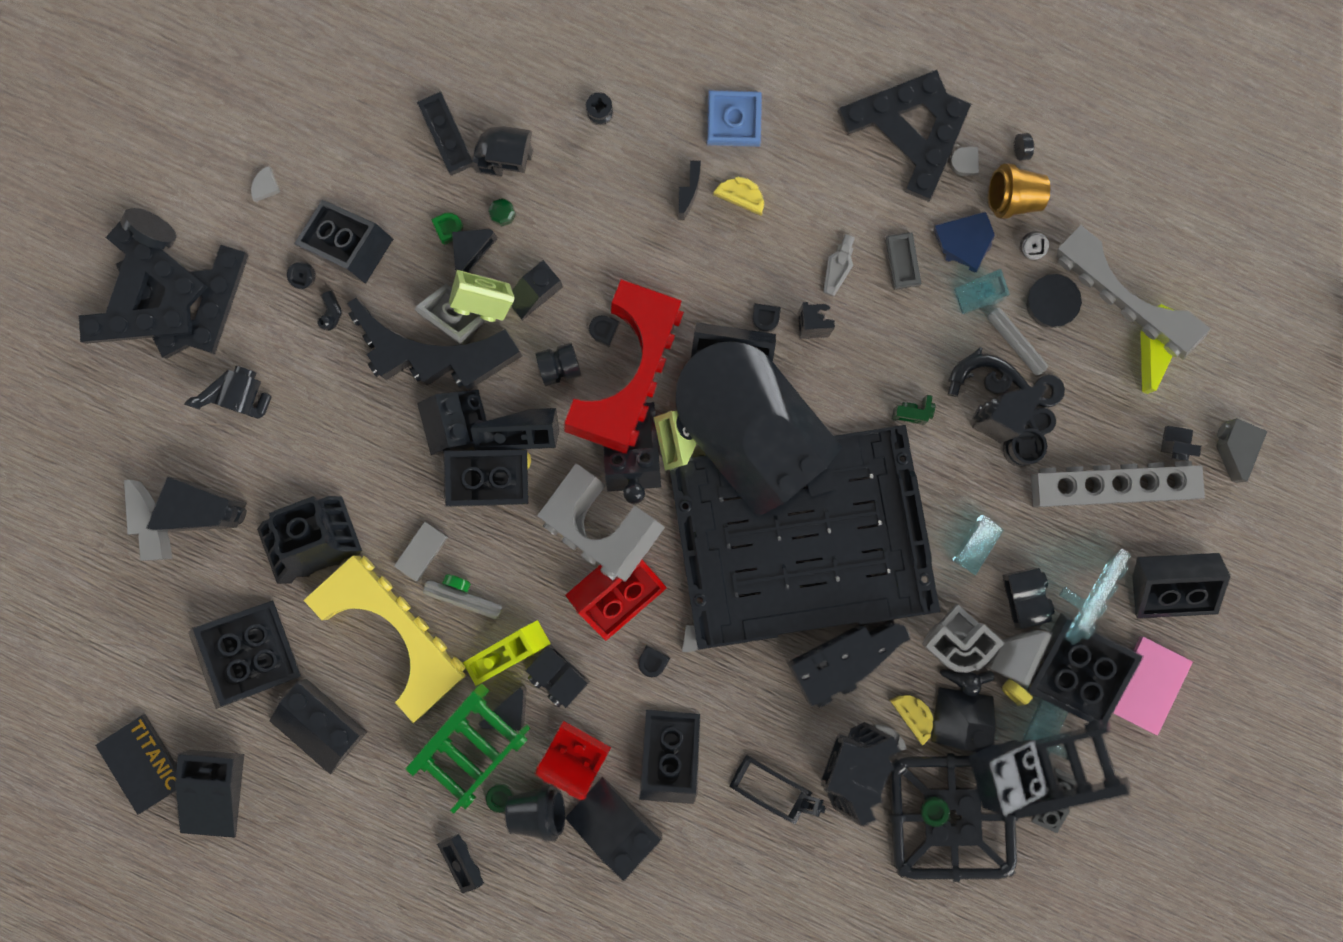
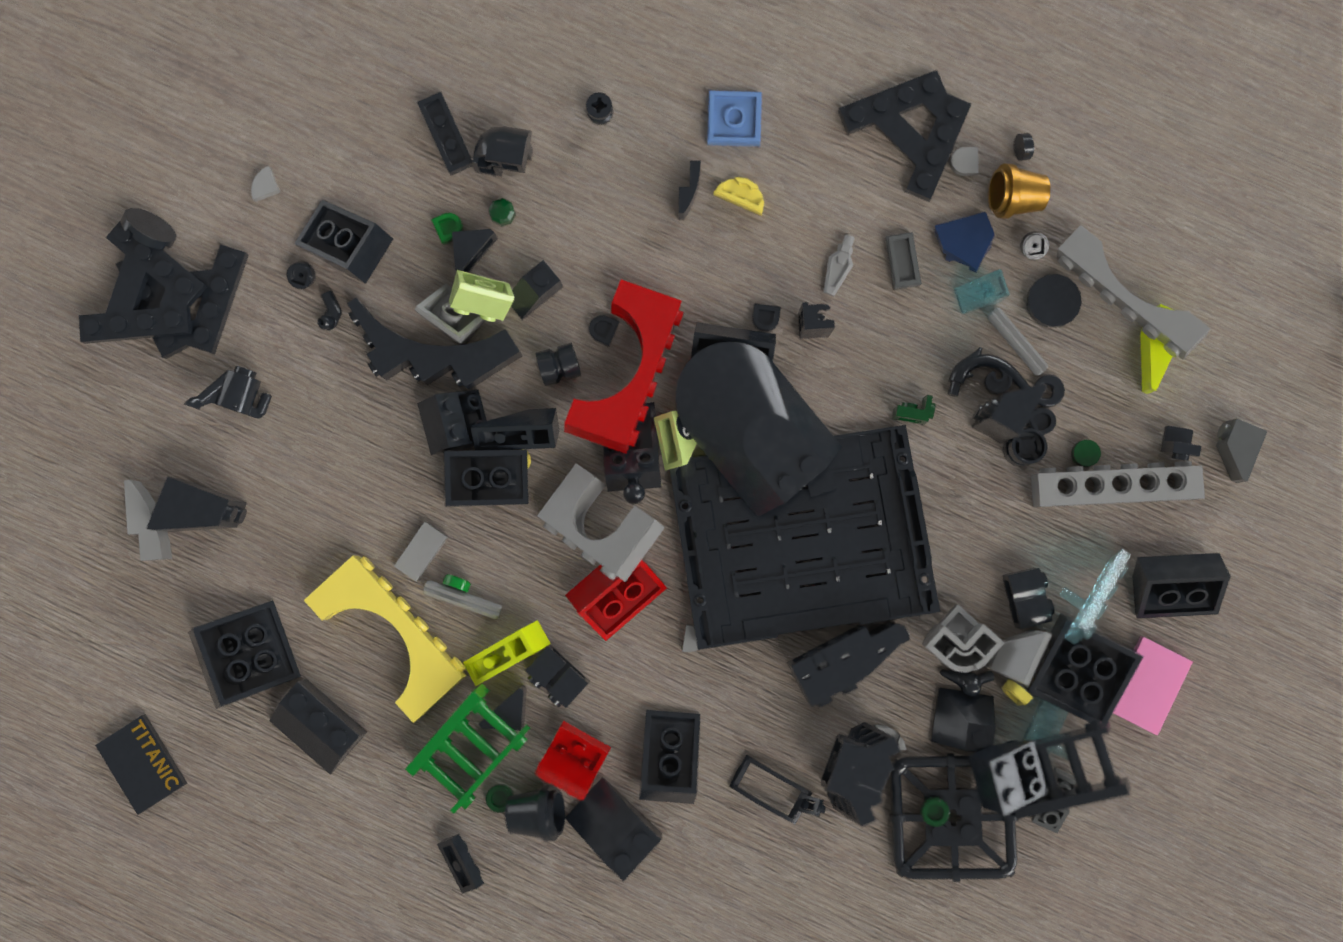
(208, 792): black slope -> none
(308, 537): black slope -> none
(652, 662): black tile -> none
(915, 715): light yellow tile -> none
(978, 544): clear light blue slope -> none
(1086, 453): none -> dark green tile

